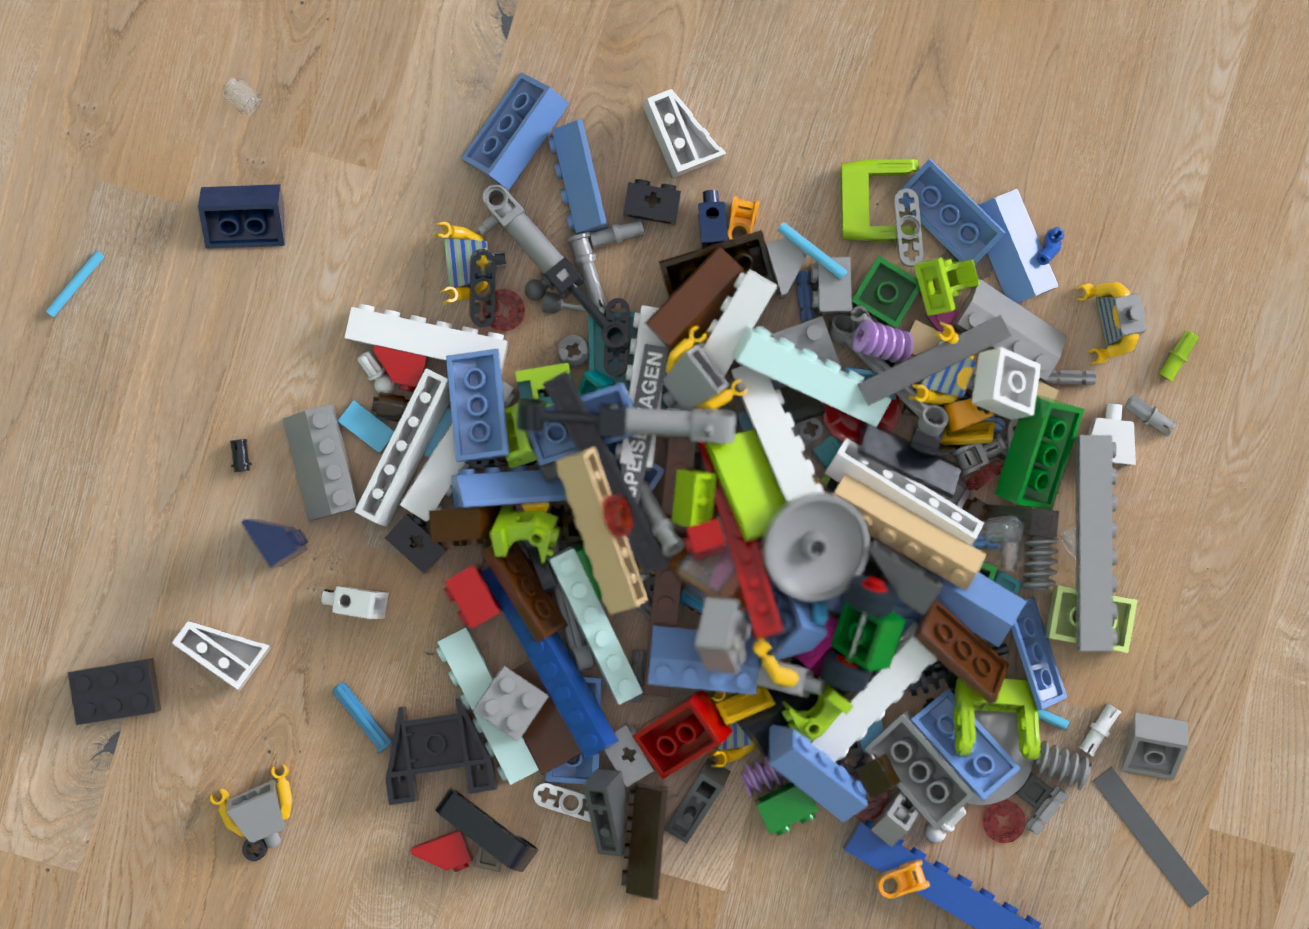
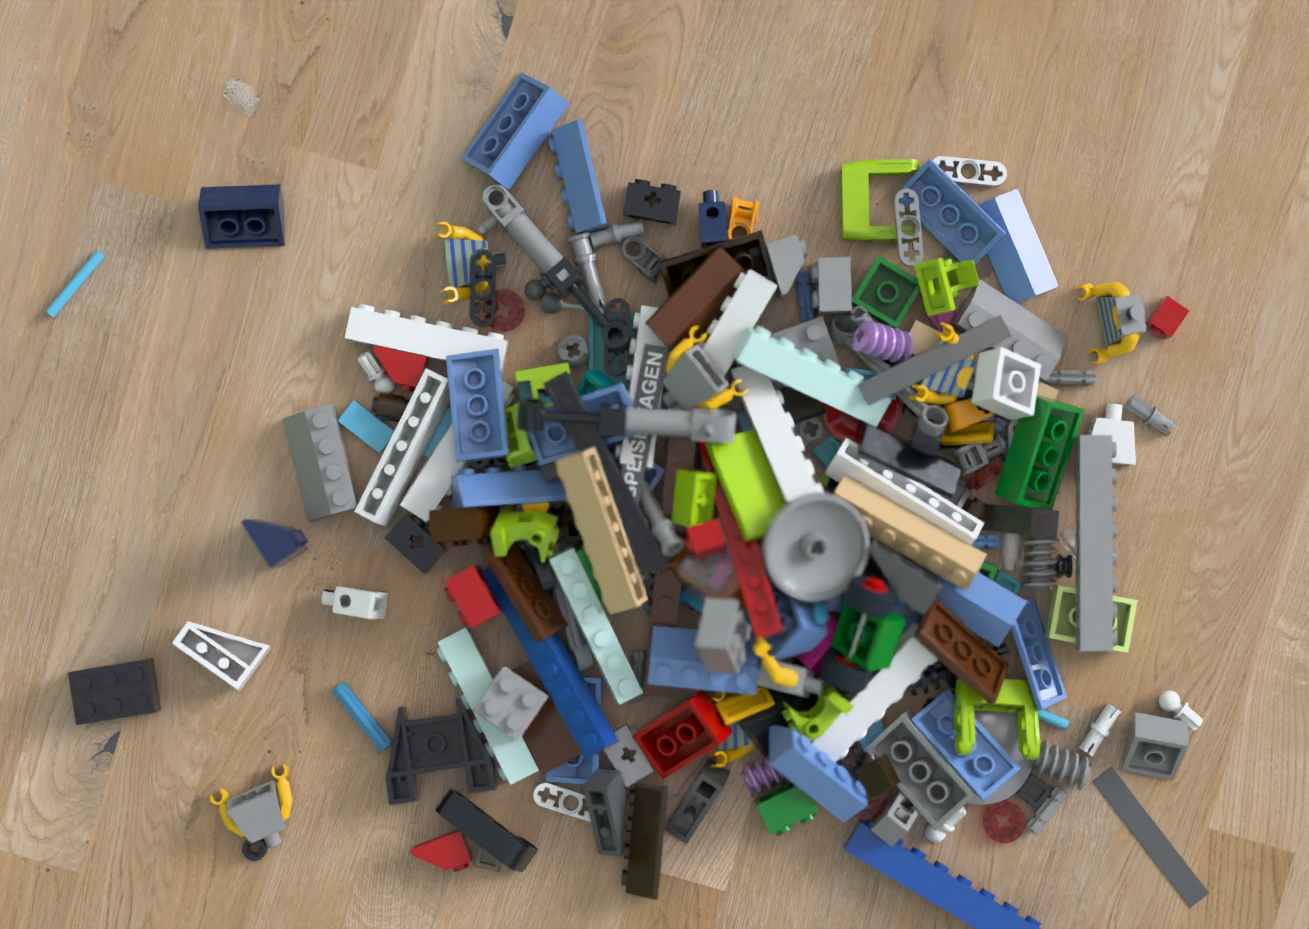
(240, 455): black pin -> none
(620, 524): clear red gear -> none
(645, 259): none -> dark grey piece
(679, 135): white wedge -> none
(812, 251): medium azure piece -> none
(904, 879): light orange piece -> none
(988, 166): none -> white beam
(1002, 529): clear brick -> none
(1052, 245): blue arm -> none
(1064, 566): none -> black bush
(1166, 318): none -> red brick
(1170, 702): none -> white axle
(1179, 355): lime axle -> none

